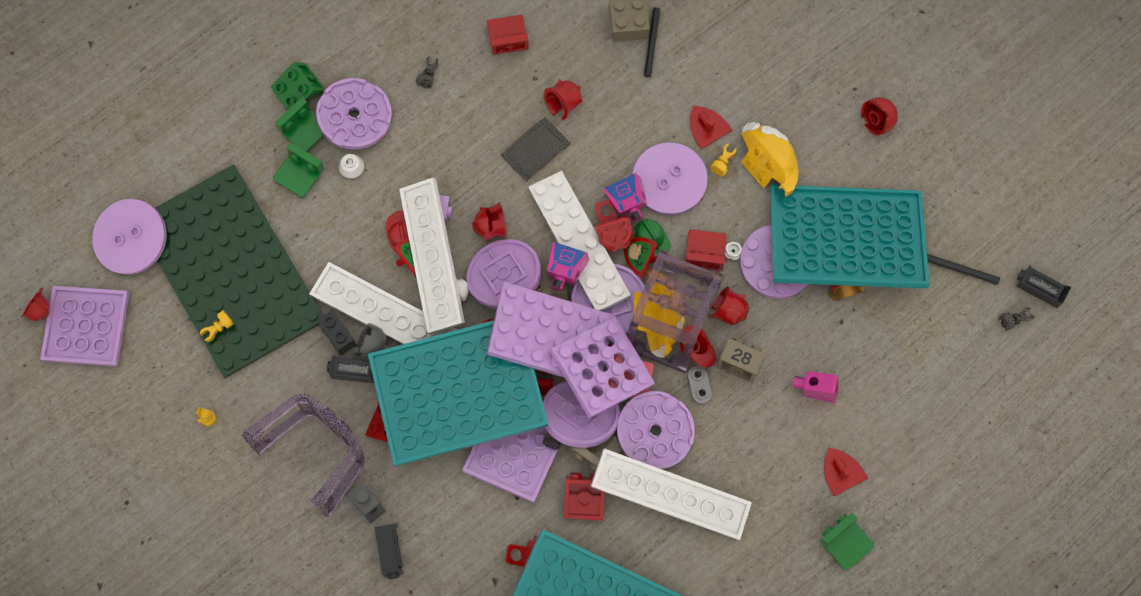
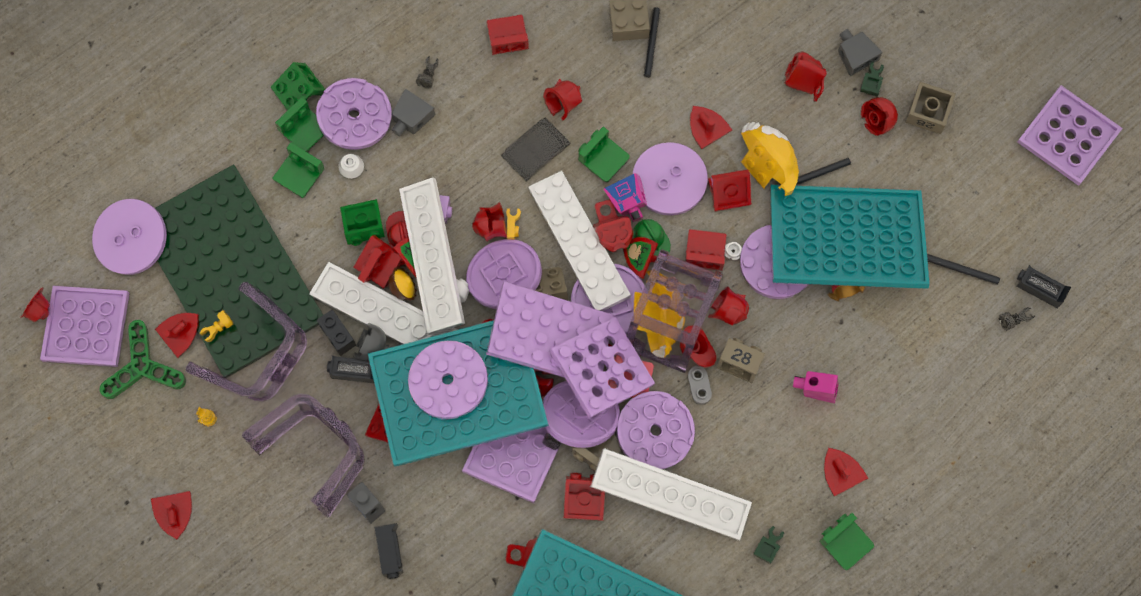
(148, 370): none -> green piece
(173, 512): none -> red shield
(179, 332): none -> red shield
(280, 364): none -> clear purple windscreen
(361, 222): none -> green plate
(377, 262): none -> red bracket
(402, 285): none -> piece
(411, 113): none -> dark grey torso
(446, 359): none -> lavender plate
(512, 230): none -> yellow plate
(565, 265): torso -> none
(602, 155): none -> green bracket
(719, 166): yellow piece -> none
(730, 190): none -> red bracket
(768, 548): none -> dark green plate
(805, 74): none -> red piece
(822, 171): none -> black bar
(857, 51): none -> dark grey torso
(872, 81): none -> dark green plate
(930, 108): none -> dark tan brick
(1072, 147): none -> lavender piece

